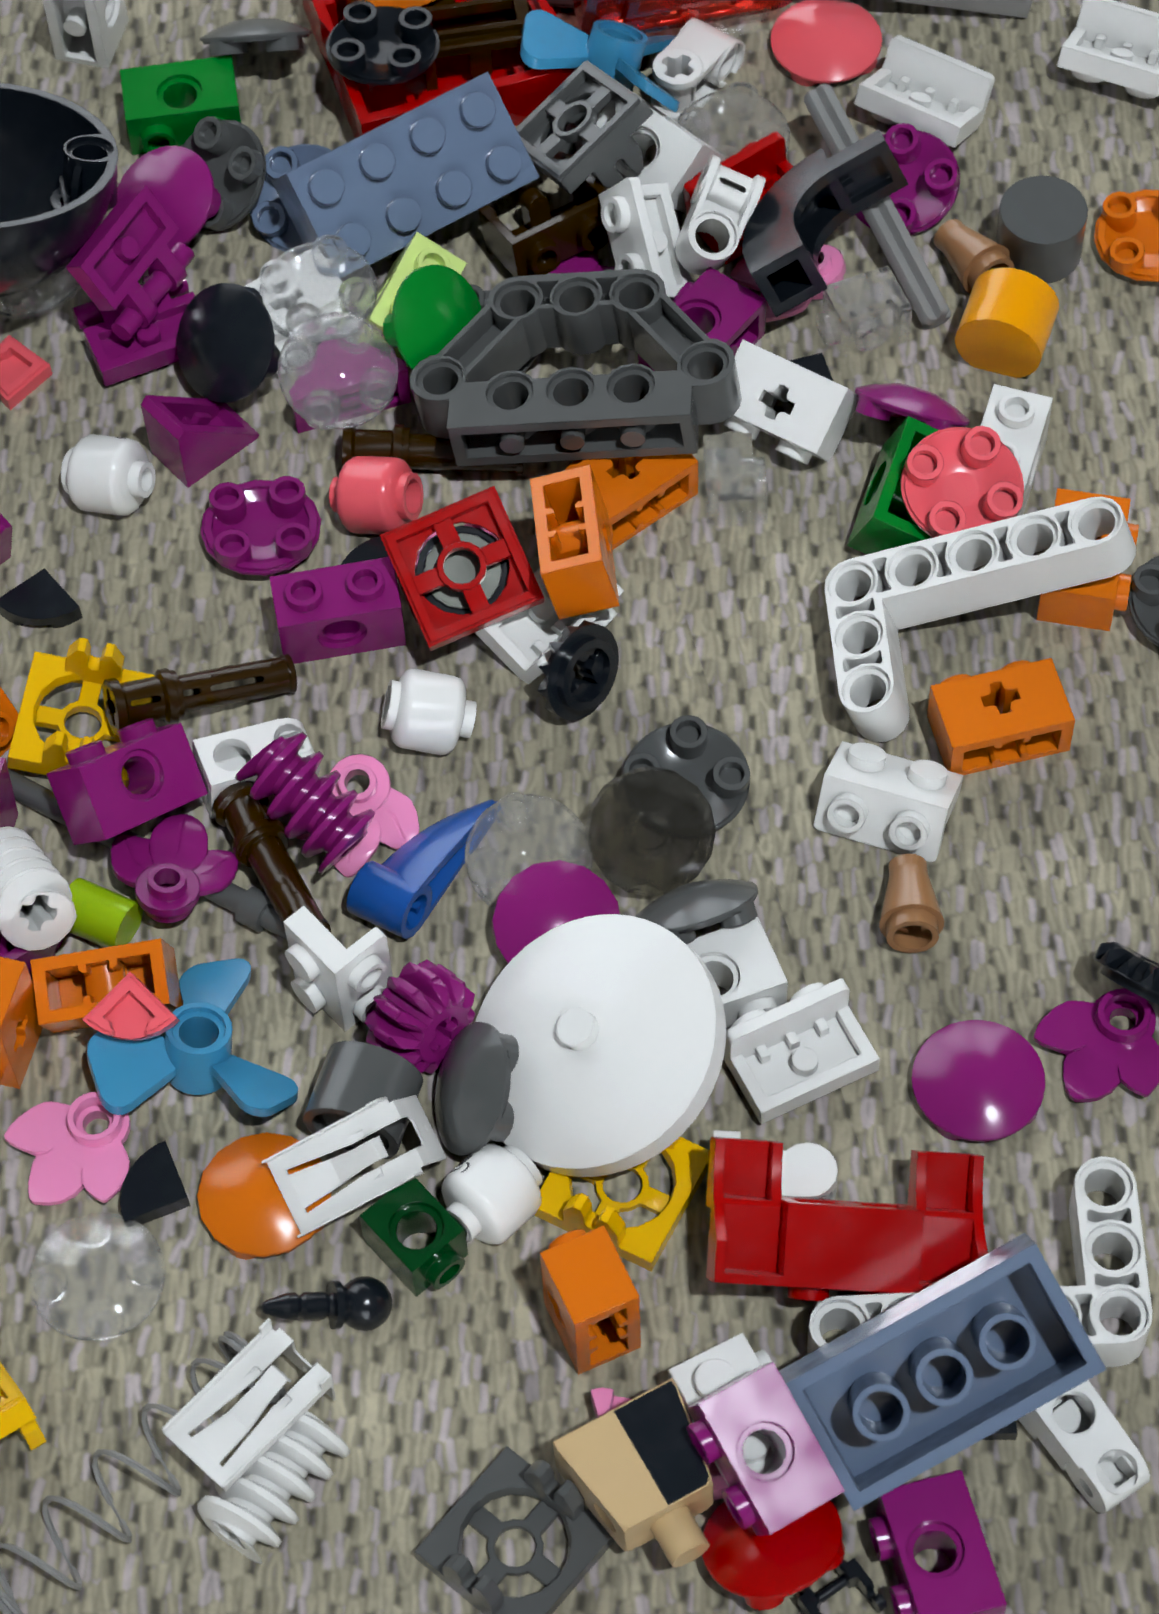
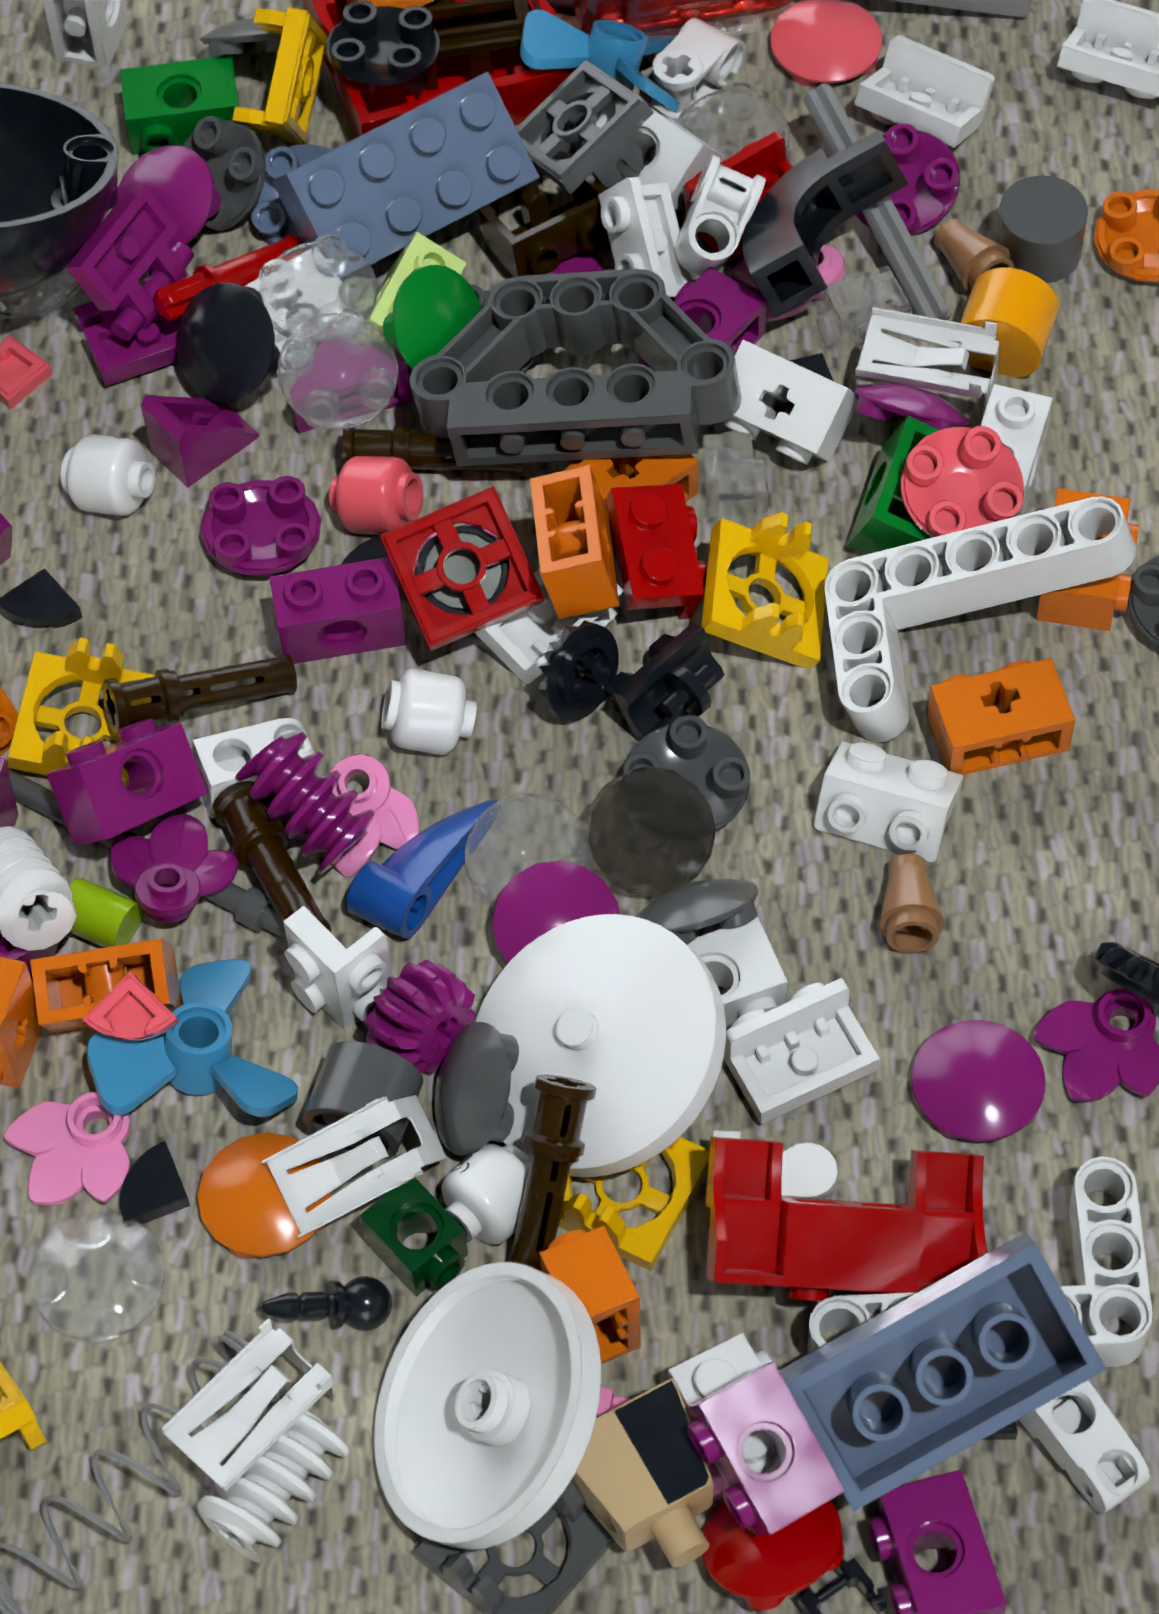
(175, 297): none -> red axle
(294, 75): none -> yellow piece
(487, 1406): none -> white dish
(552, 1148): none -> dark brown pin
(657, 548): none -> red bracket
(668, 684): none -> black hips
(800, 633): none -> yellow piece
(908, 358): none -> white piece

